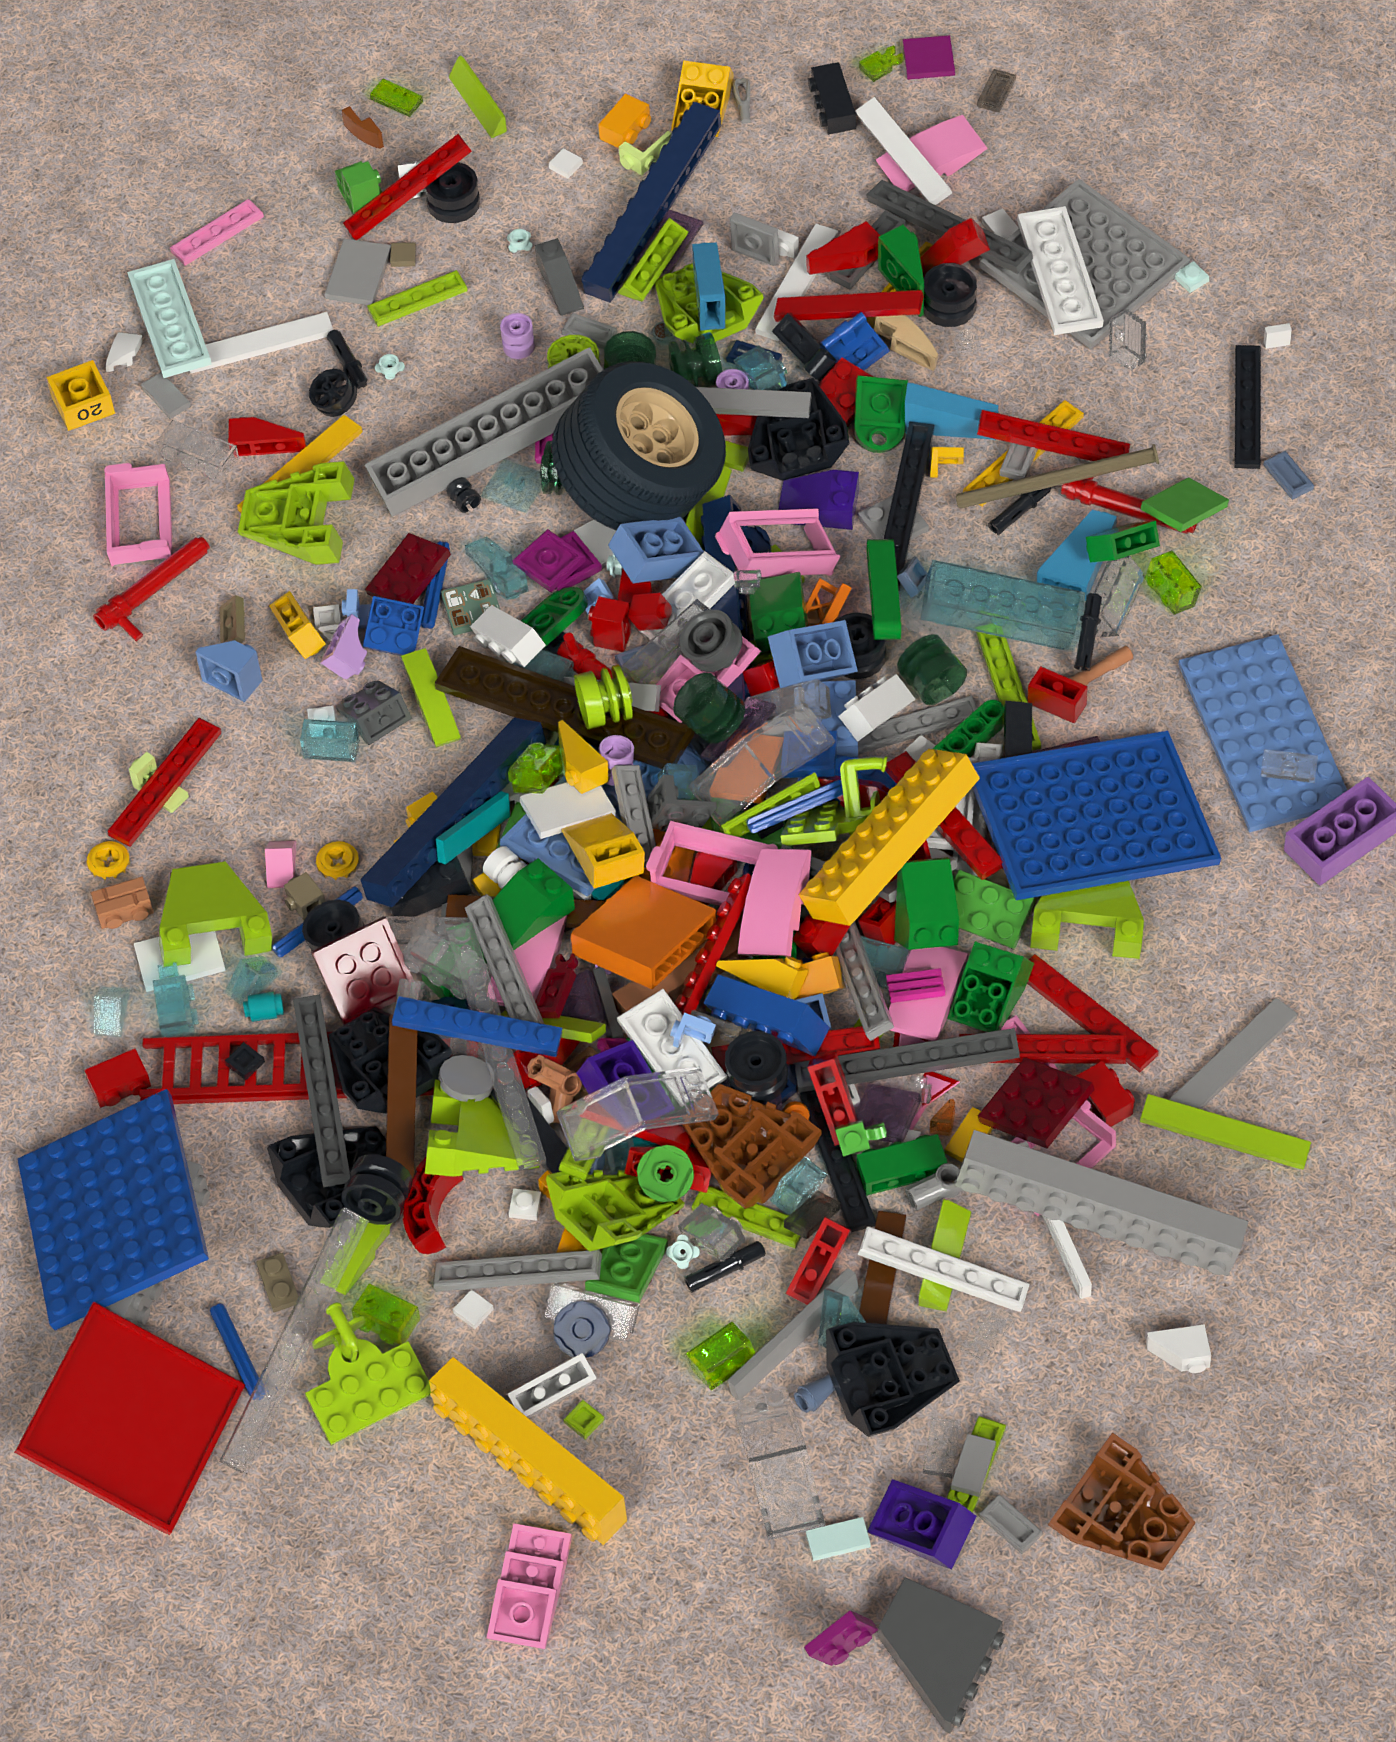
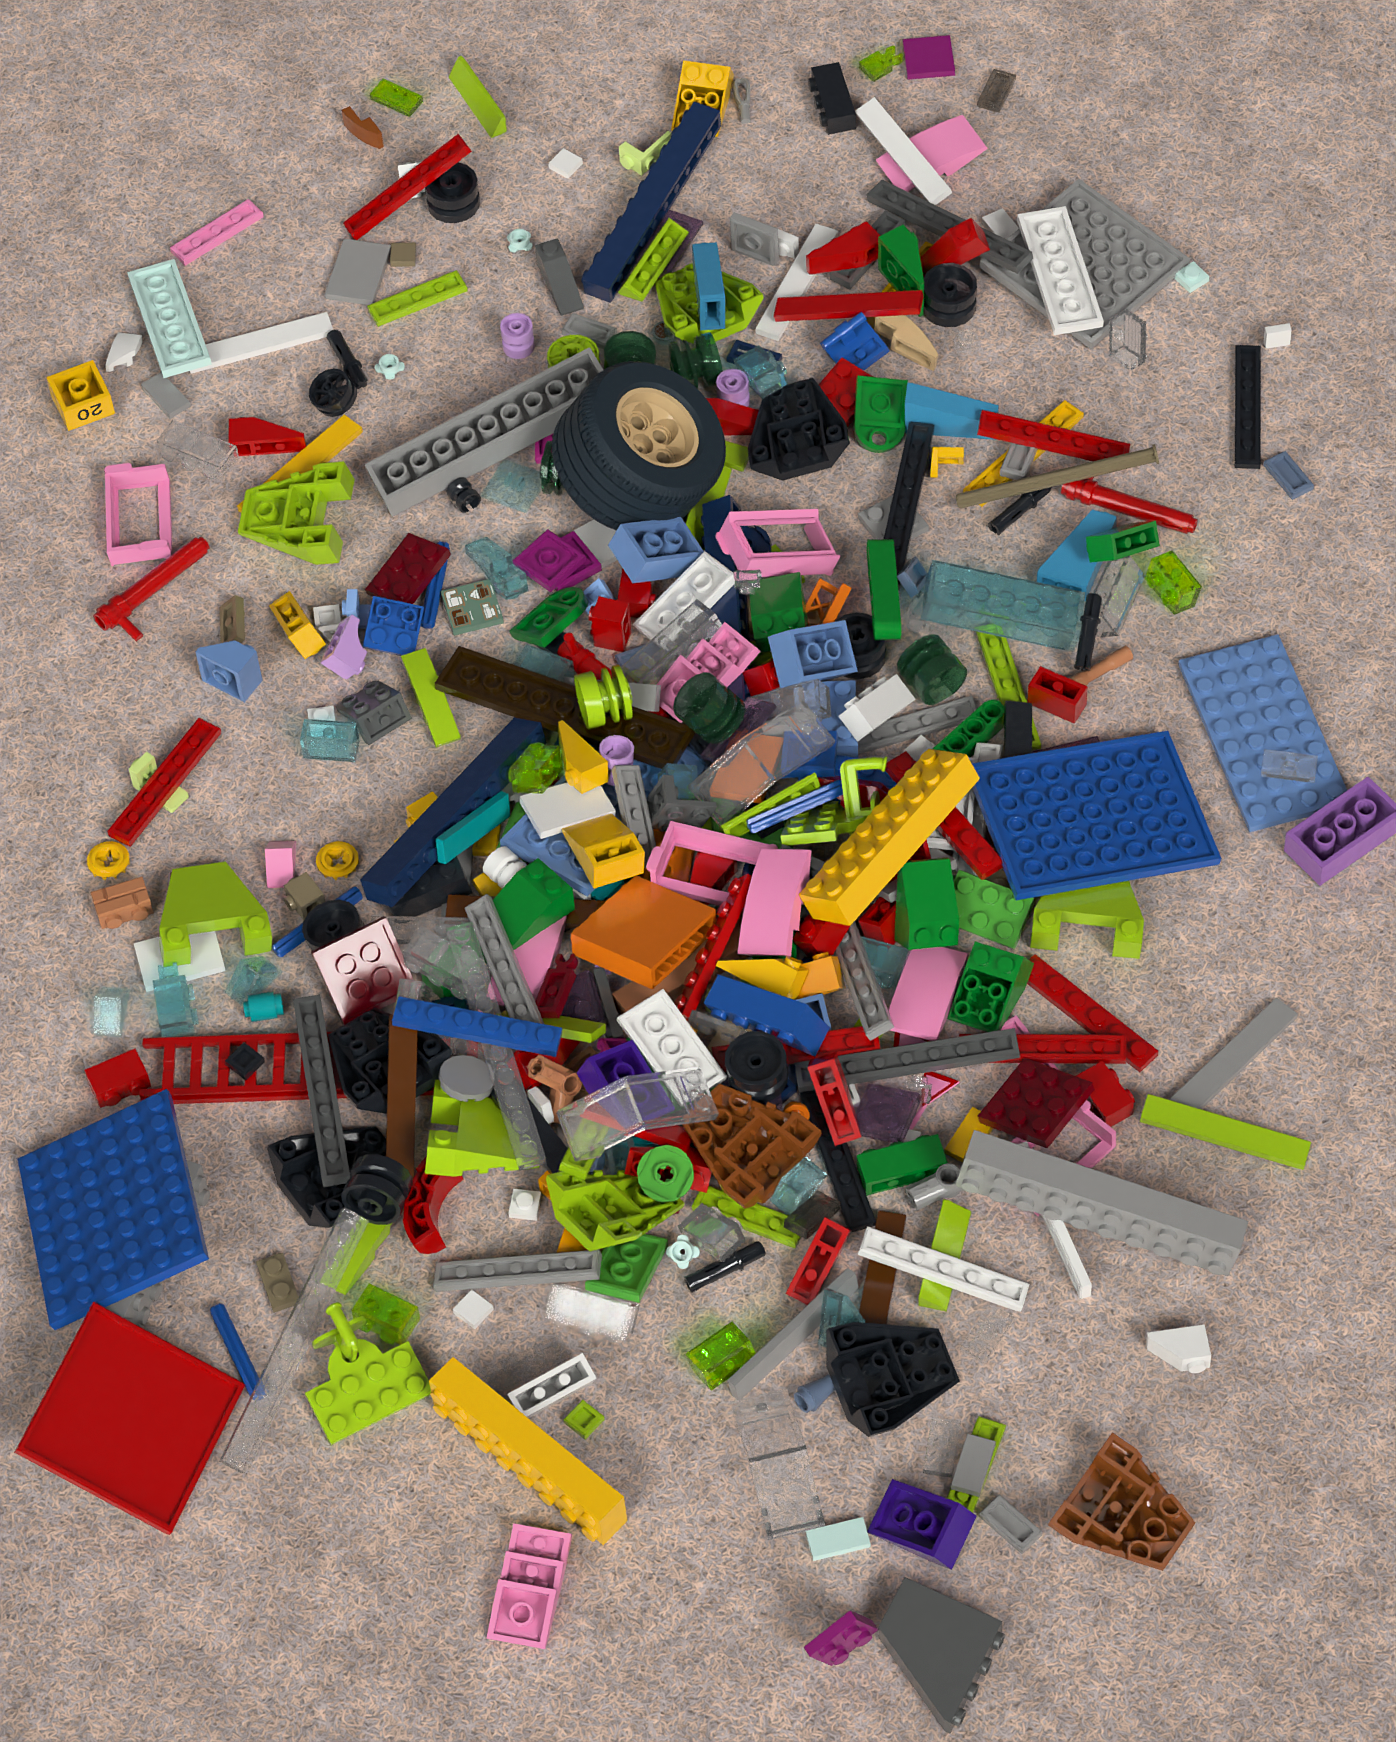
(358, 184): bright green brick -> none
(507, 636): white brick -> none
(582, 1329): tile -> none
(614, 566): light aqua plate -> none
(624, 121): light orange brick -> none
(649, 611): red brick -> none
(696, 1027): light blue bracket -> none
(711, 640): dark grey wheel -> none
(758, 402): light grey tile -> none
(804, 346): black plate -> none
(829, 491): dark purple slope -> none
(855, 1137): bright green plate -> none
(914, 982): dark pink tile -> none
(943, 1120): clear orange slope -> none
(1184, 504): bright green tile -> none

